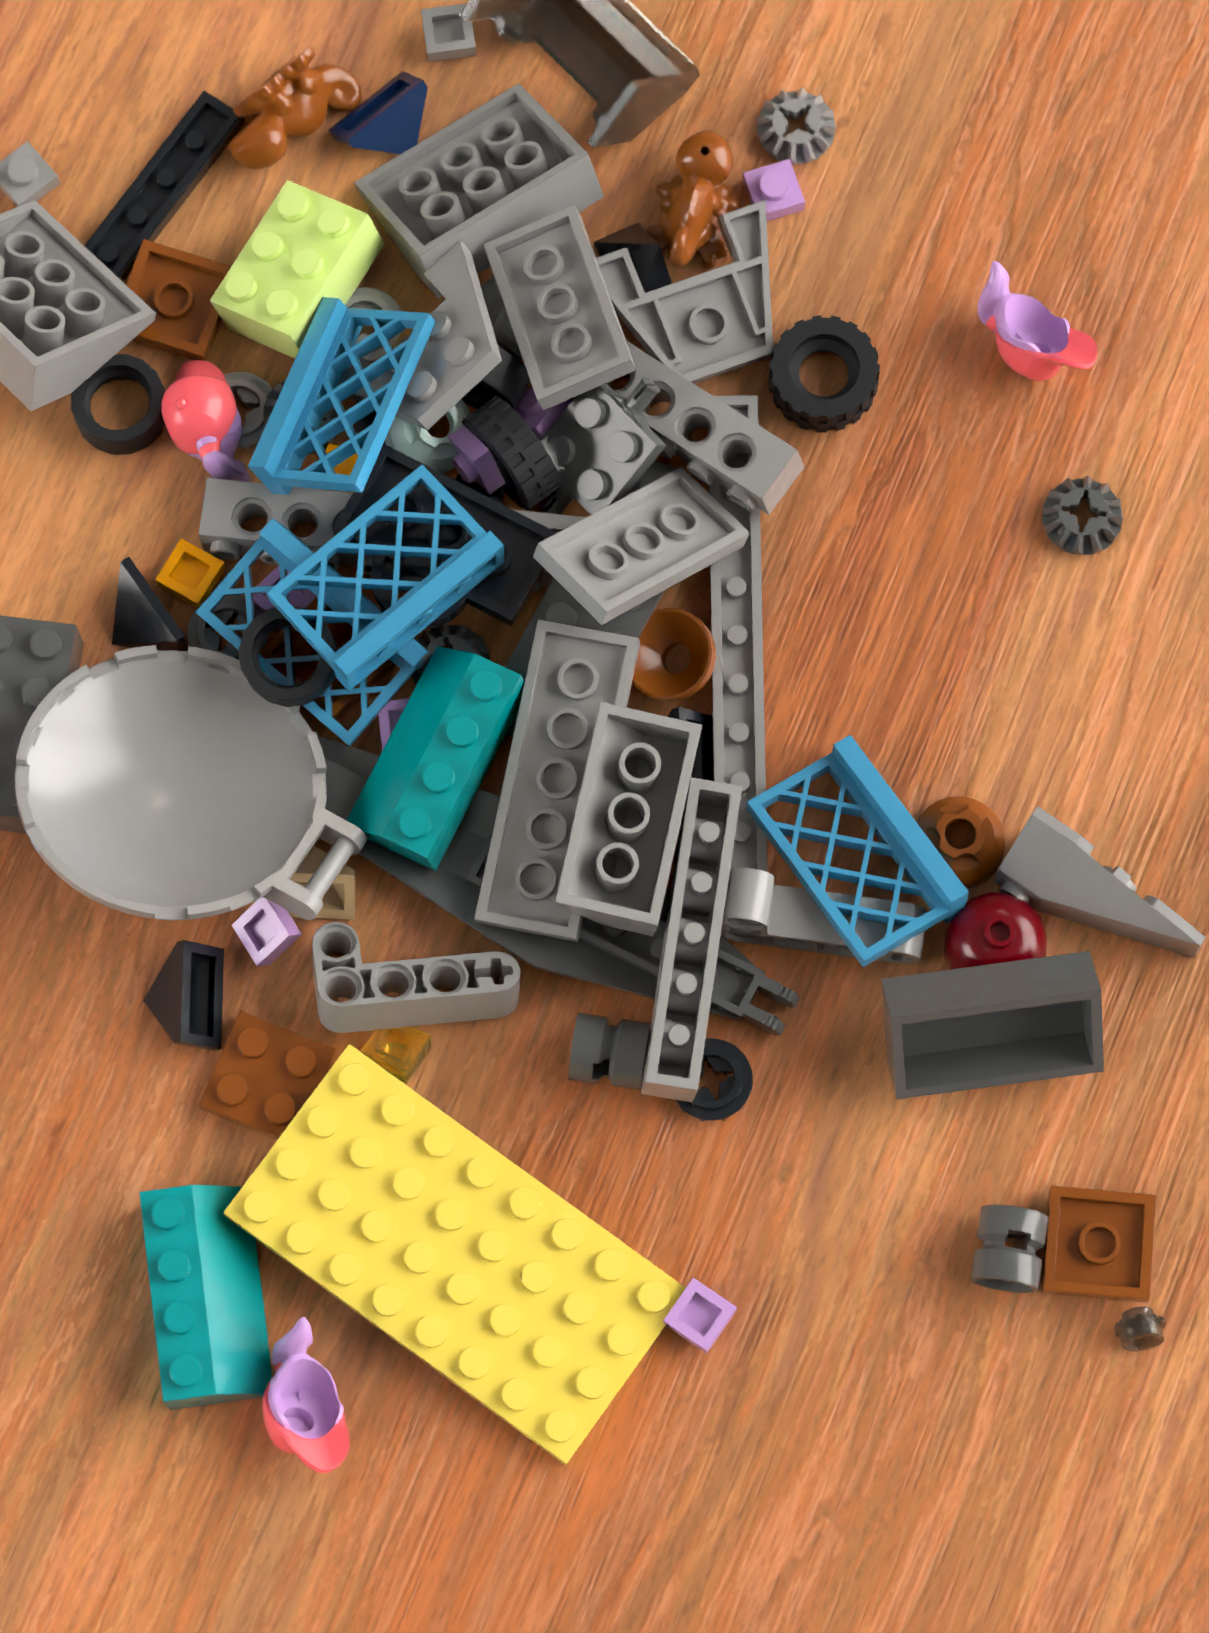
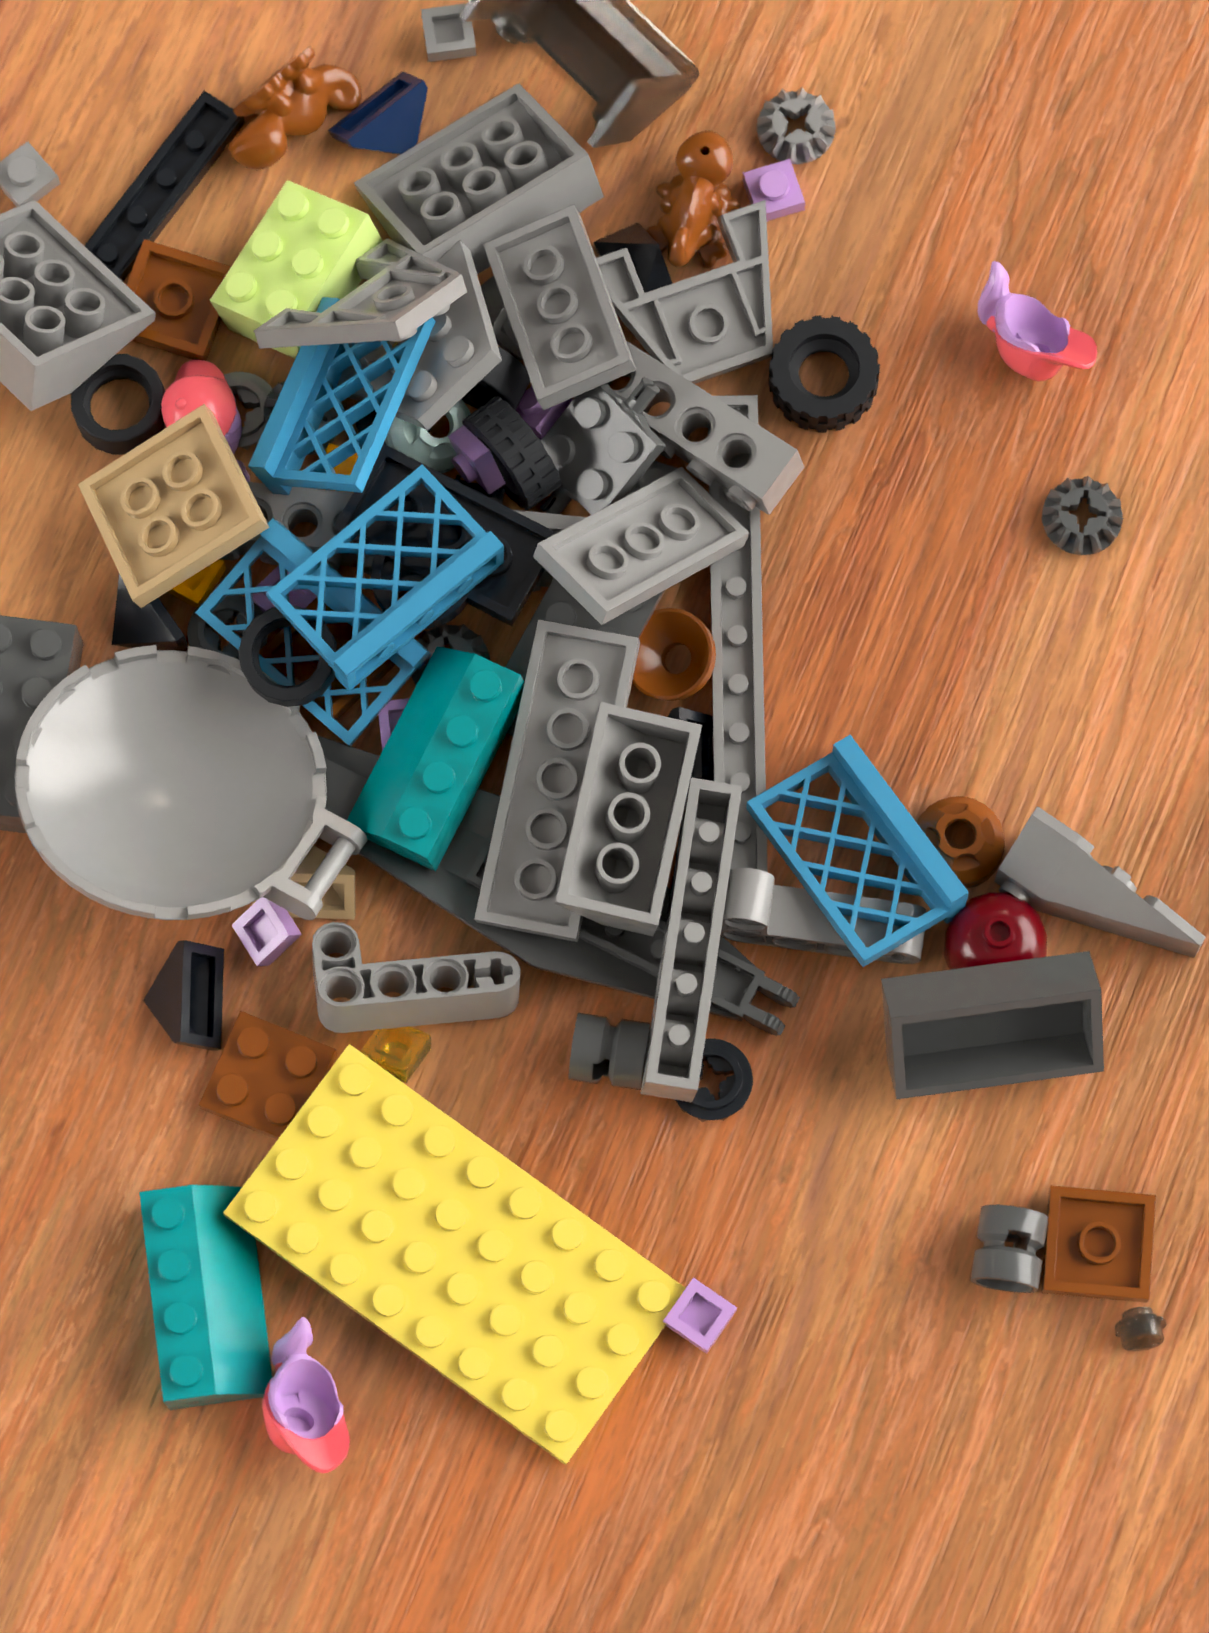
(173, 506): none -> tan plate
(396, 299): none -> light grey wing

